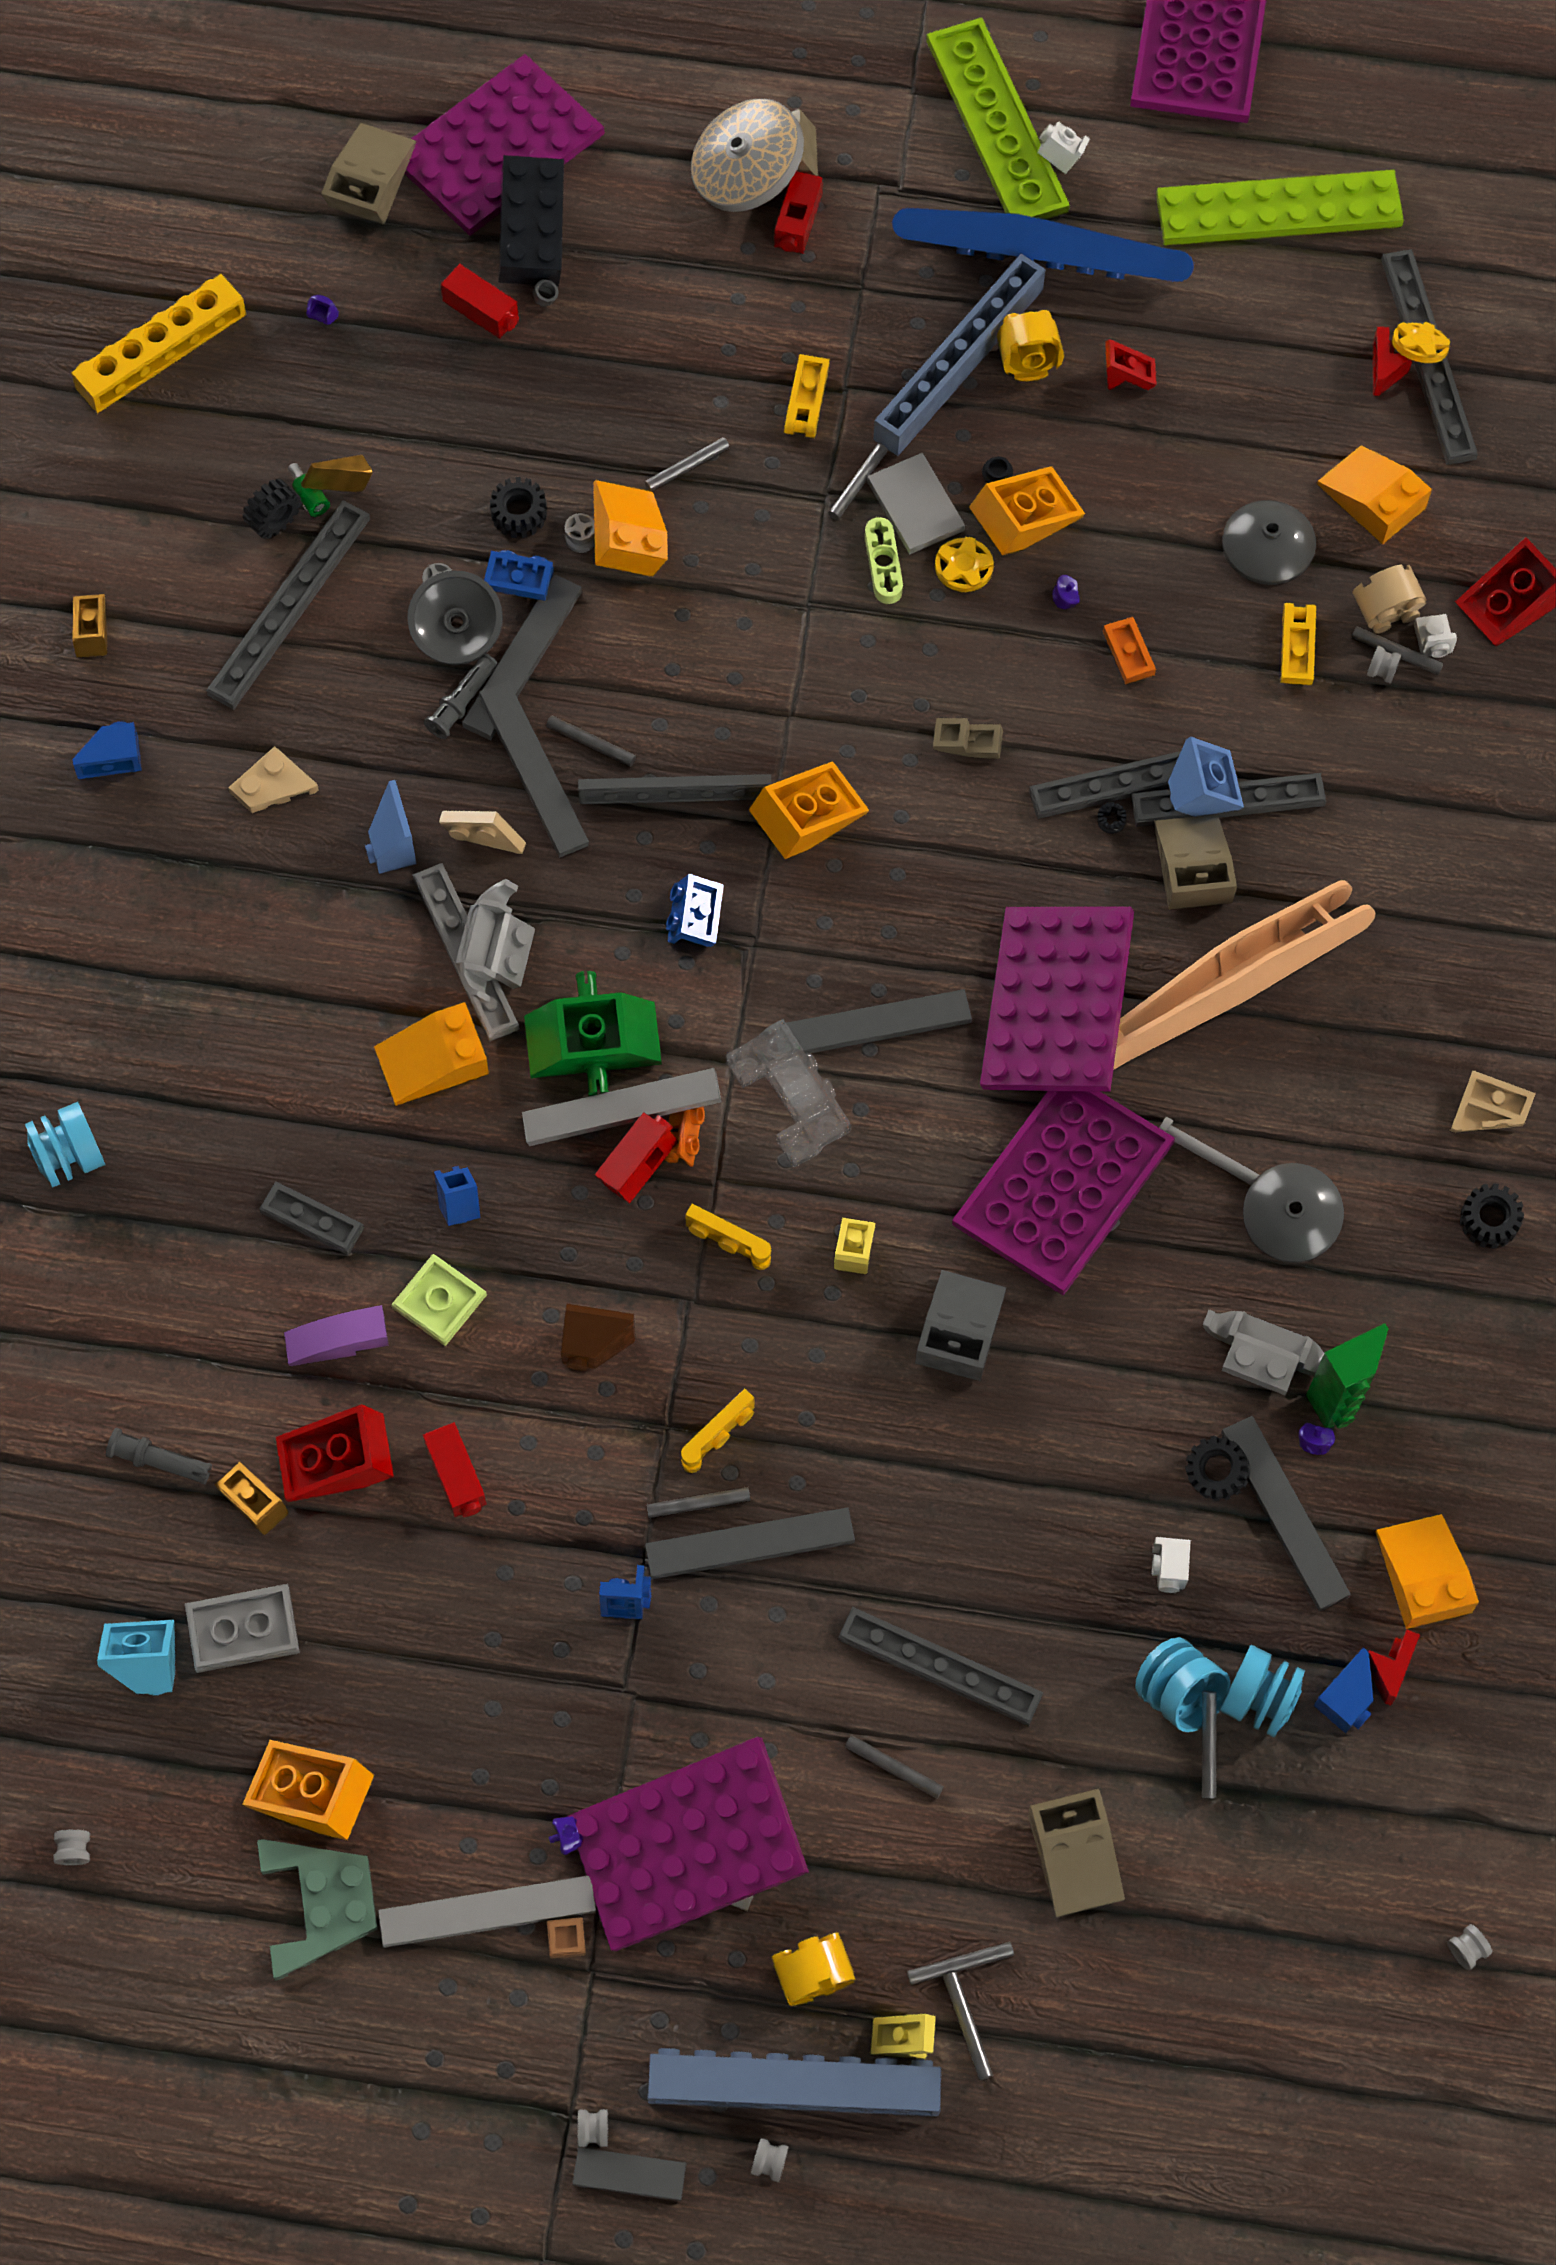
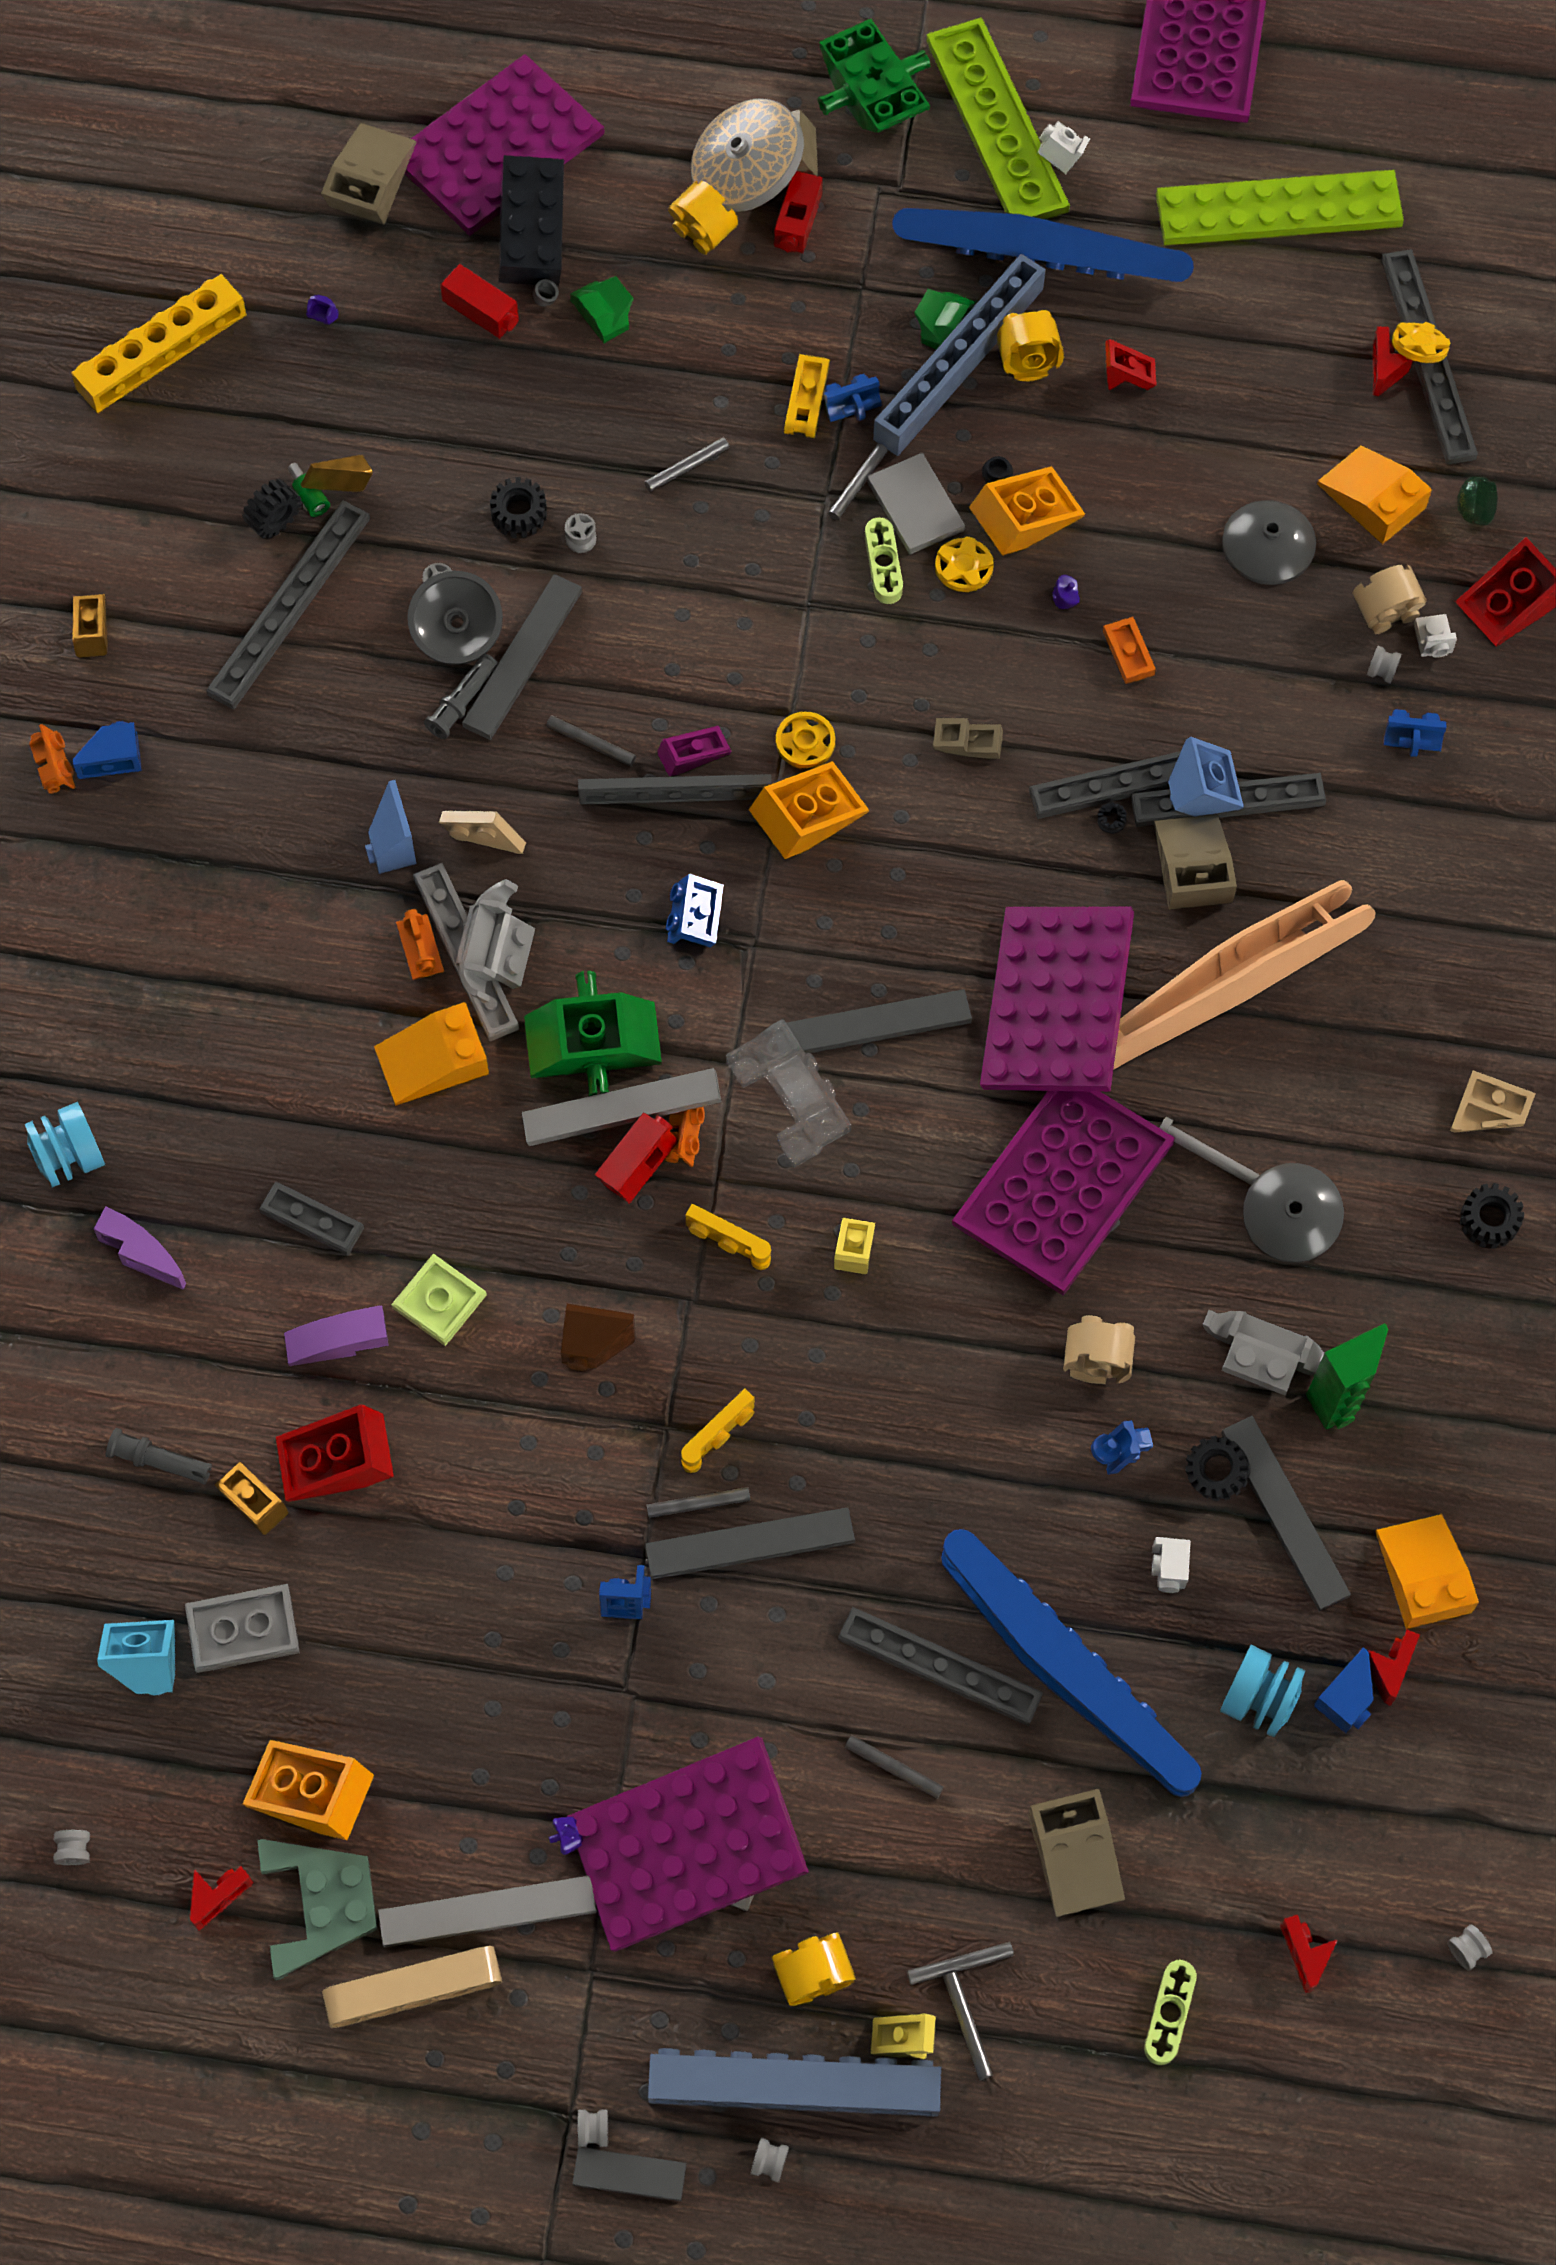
(49, 747): none -> orange hinge
(137, 1247): none -> medium lavender slope
(208, 1902): none -> red slope
(271, 782): tan wing -> none
(411, 1986): none -> tan beam
(419, 945): none -> orange hinge
(455, 1470): red brick -> none
(457, 1195): blue brick -> none
(519, 574): blue bracket -> none
(534, 769): dark grey tile -> none
(566, 1938): medium nougat tile -> none
(604, 307): none -> green slope
(628, 529): light orange slope -> none
(692, 750): none -> magenta slope
(702, 216): none -> yellow brick
(805, 740): none -> yellow wheel
(853, 398): none -> blue hips
(871, 78): none -> green slope
(940, 315): none -> green slope
(960, 1325): dark grey slope -> none
(1065, 1664): none -> blue piece
(1099, 1350): none -> tan brick
(1121, 1446): none -> blue hips
(1174, 1683): medium azure wheel -> none
(1186, 1989): none -> yellowish green beam
(1209, 1744): flat silver bar -> none
(1298, 644): yellow plate -> none
(1308, 1961): none -> red slope
(1316, 1439): dark purple piece -> none
(1391, 647): flat silver bar -> none
(1414, 733): none -> blue hips
(1477, 500): none -> clear green hair

